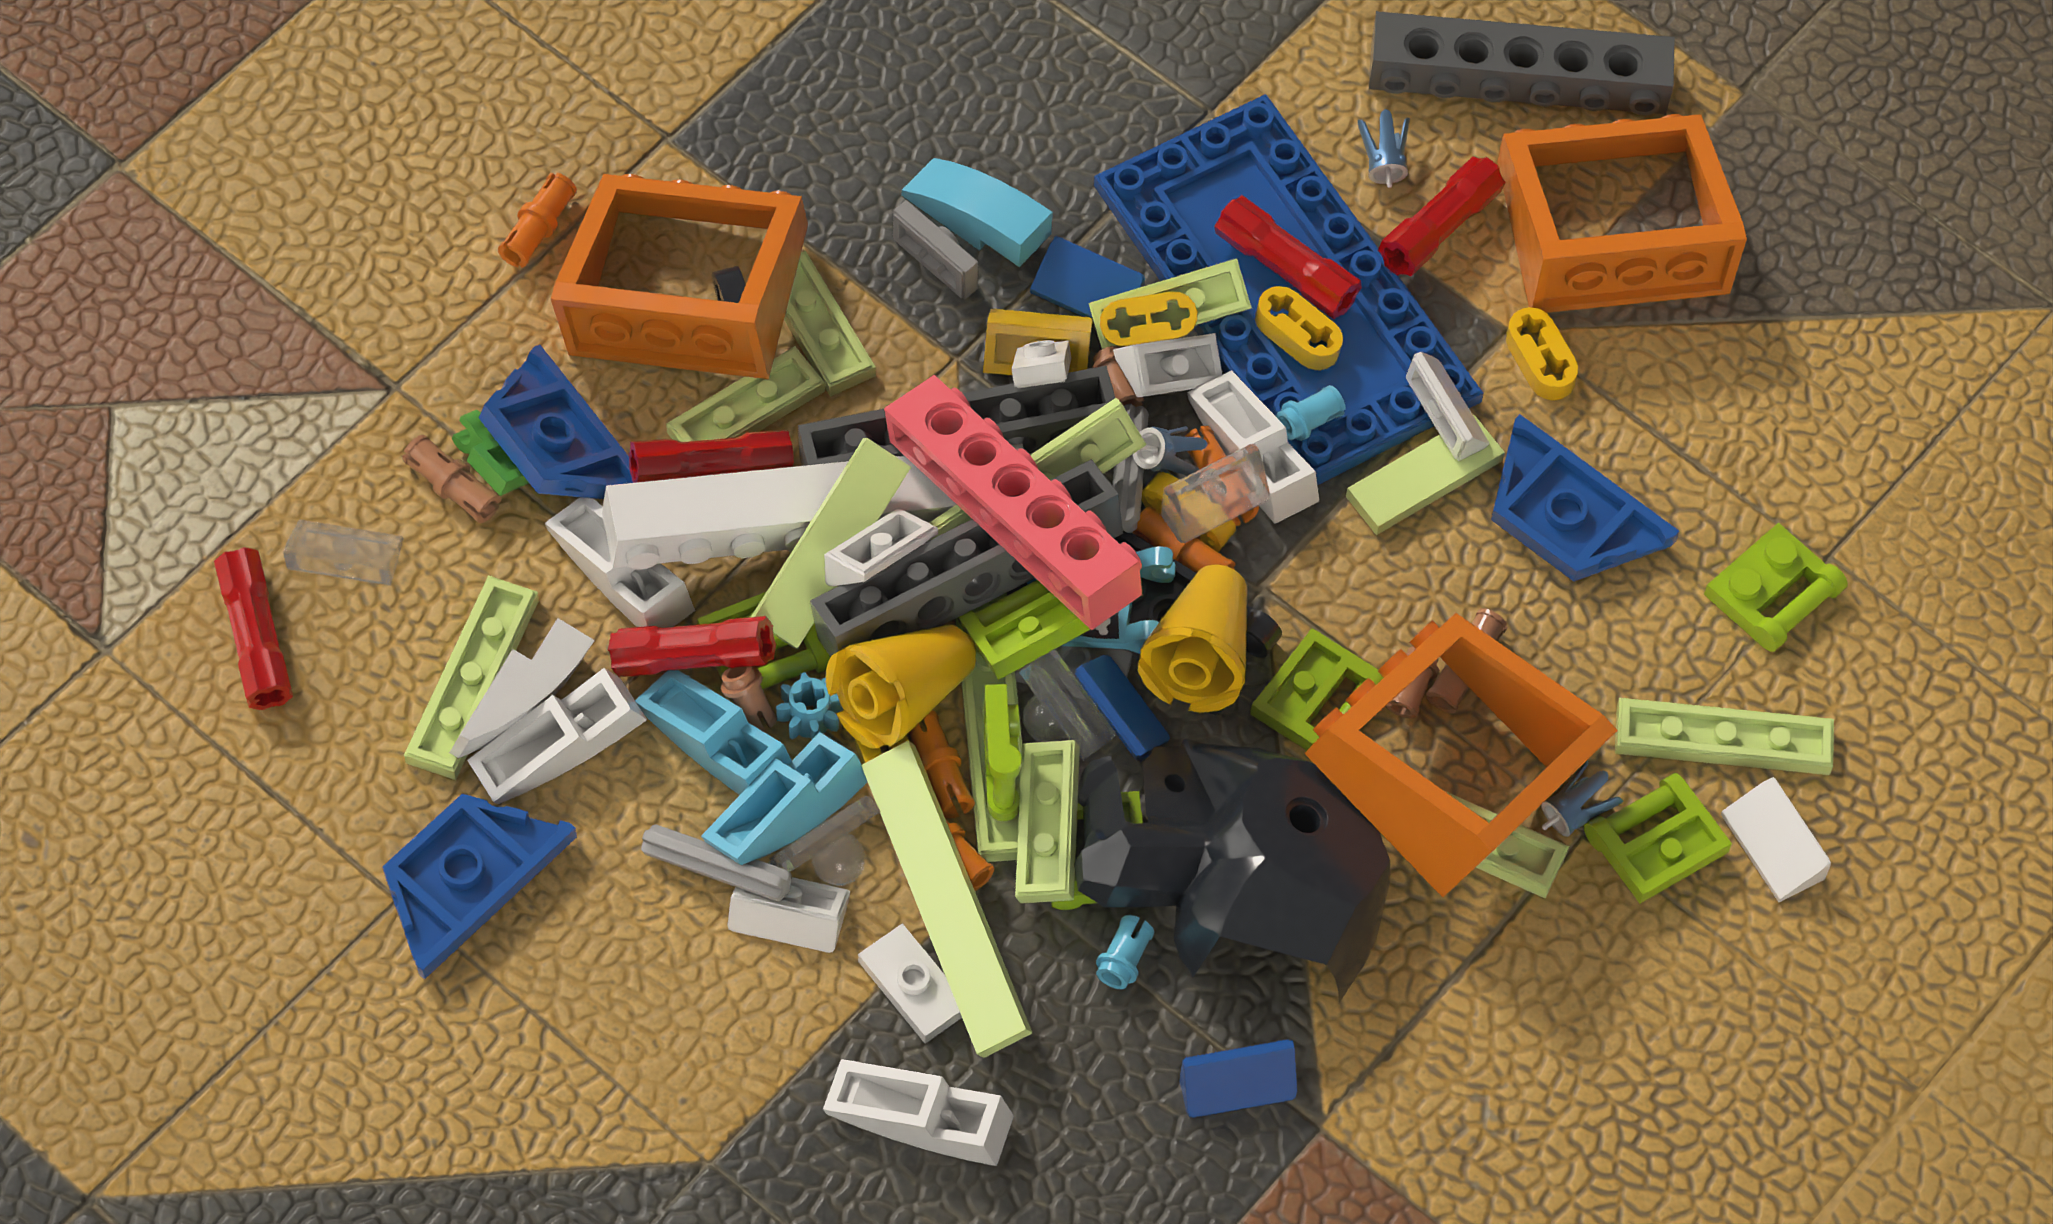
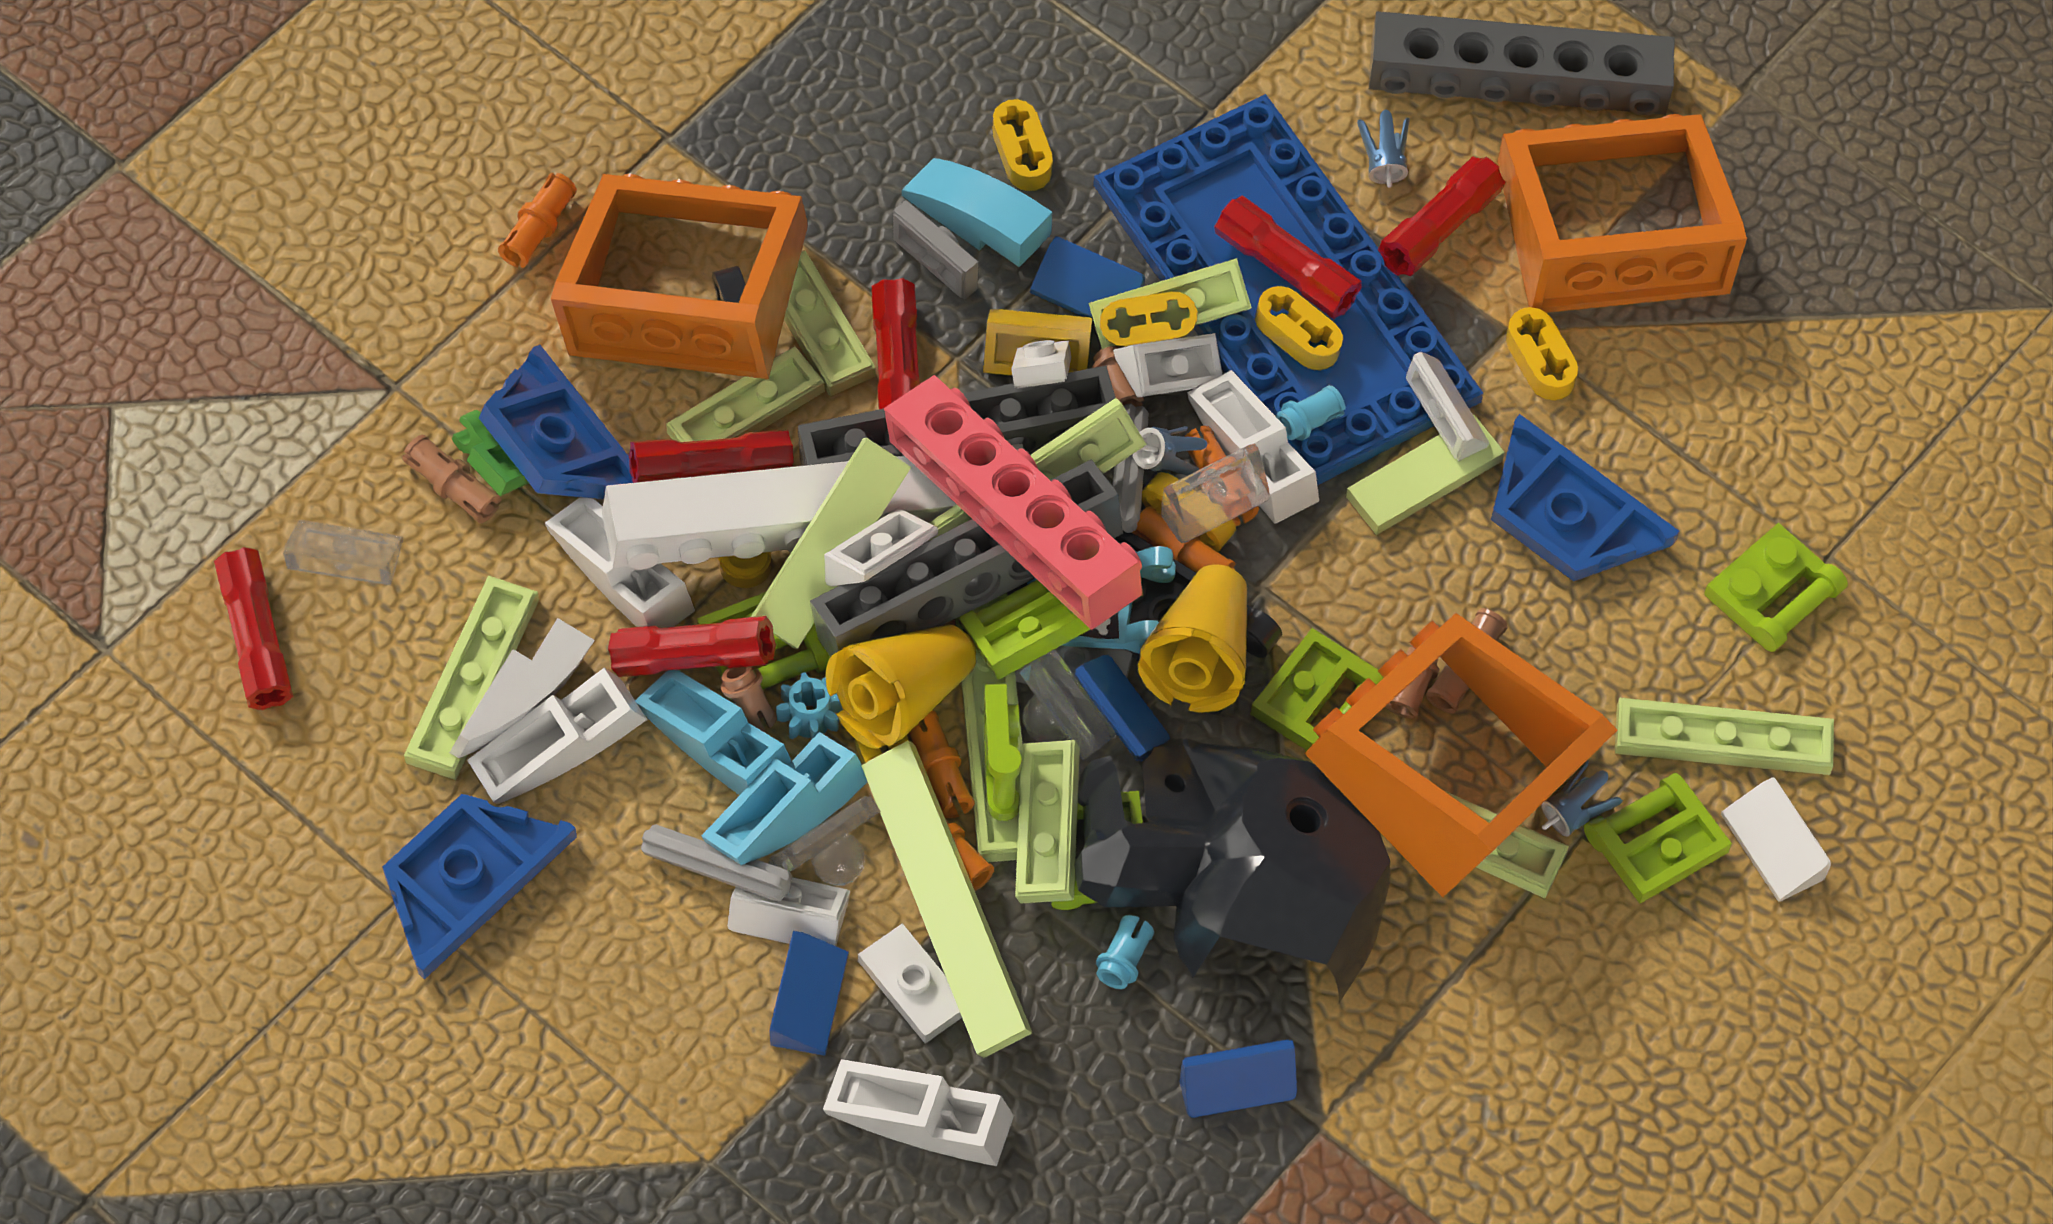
(745, 571): none -> yellow tile
(808, 995): none -> blue slope
(896, 341): none -> red axle
(1012, 147): none -> yellow beam

